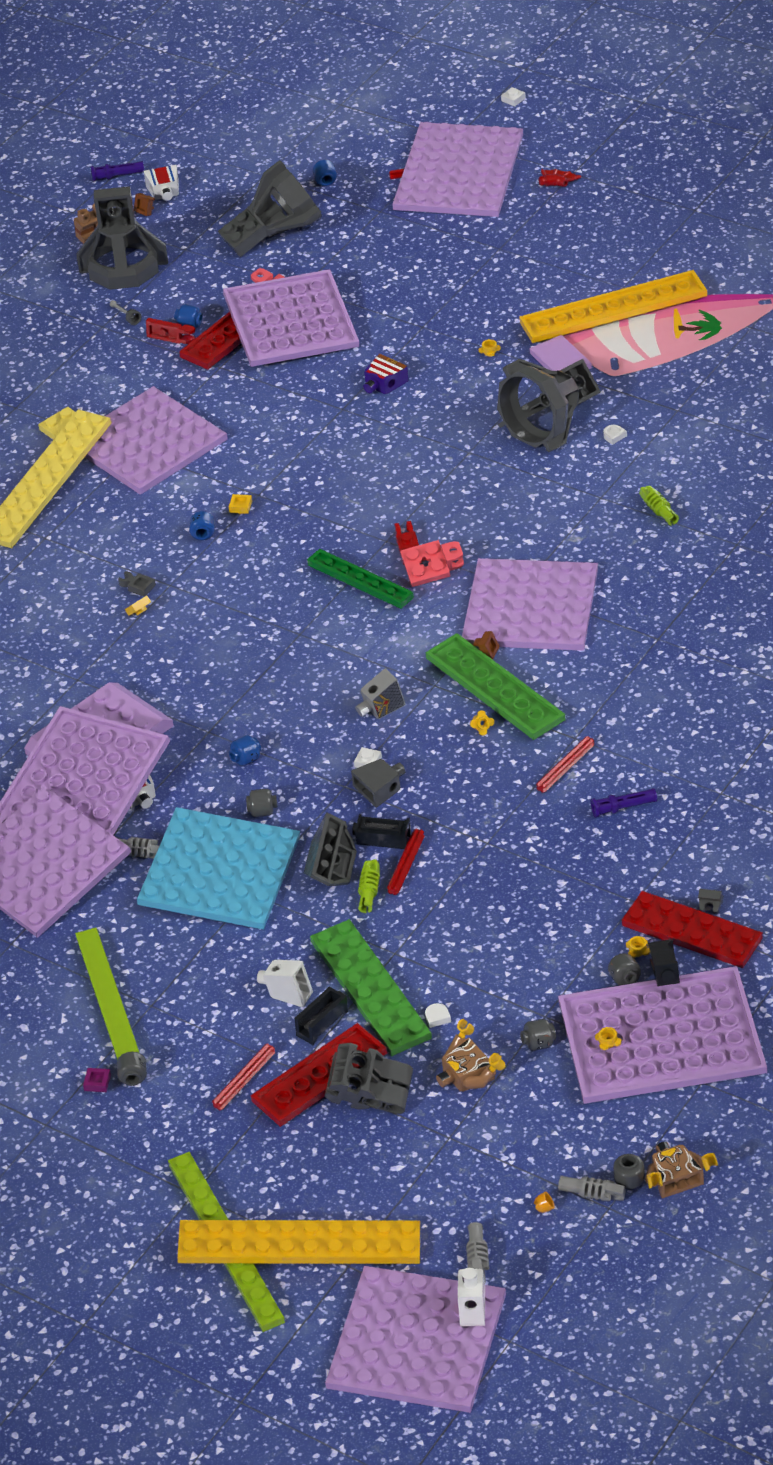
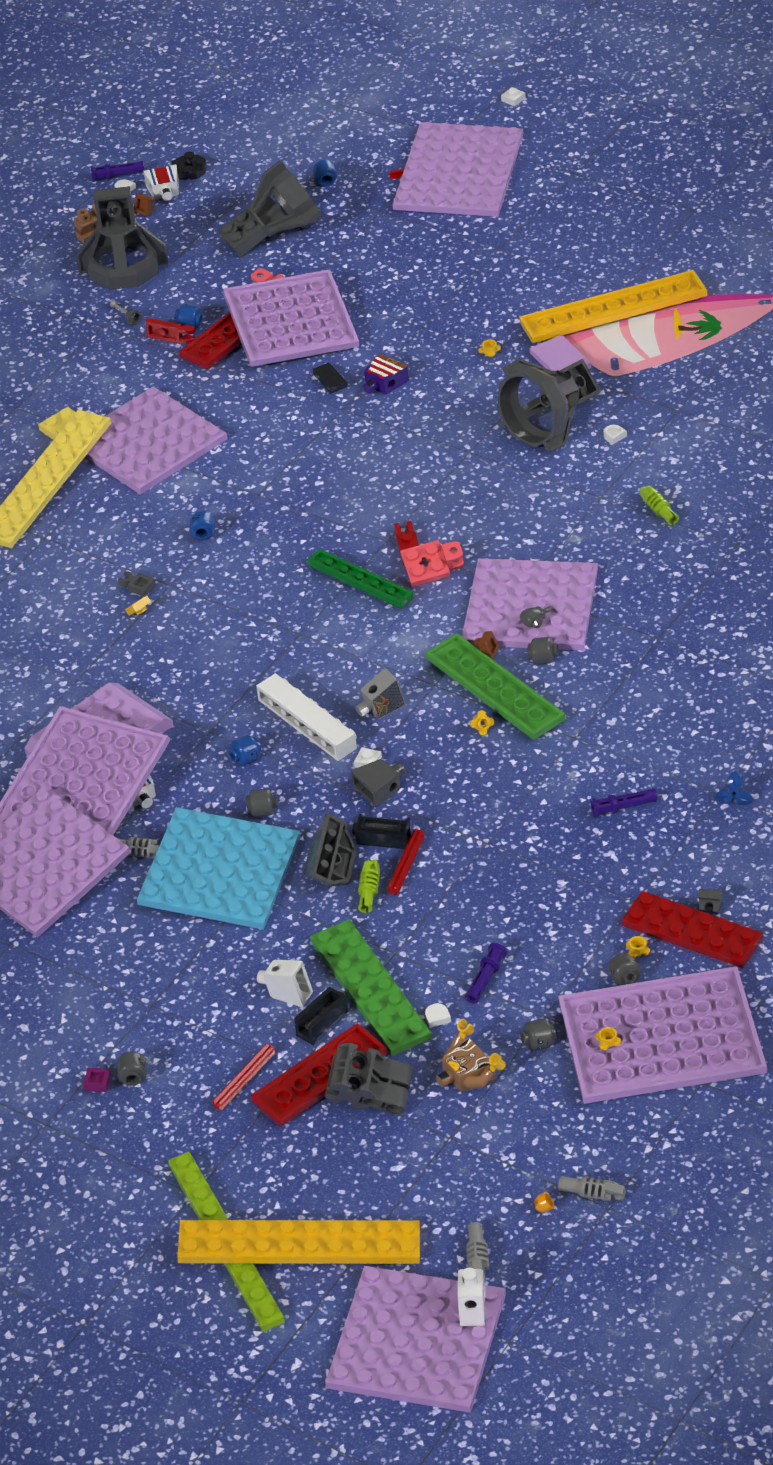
(106, 992): lime tile -> none
(125, 183): none -> white tile
(190, 166): none -> black plate
(240, 504): yellow plate -> none
(307, 717): none -> white brick
(329, 377): none -> black tile
(489, 965): none -> dark purple pin
(534, 616): none -> dark grey piece
(542, 650): none -> dark grey head
(556, 178): red arm -> none
(565, 764): axle -> none
(629, 1171): dark grey head -> none
(664, 962): black window -> none
(677, 1169): medium nougat torso -> none
(734, 783): none -> blue plant

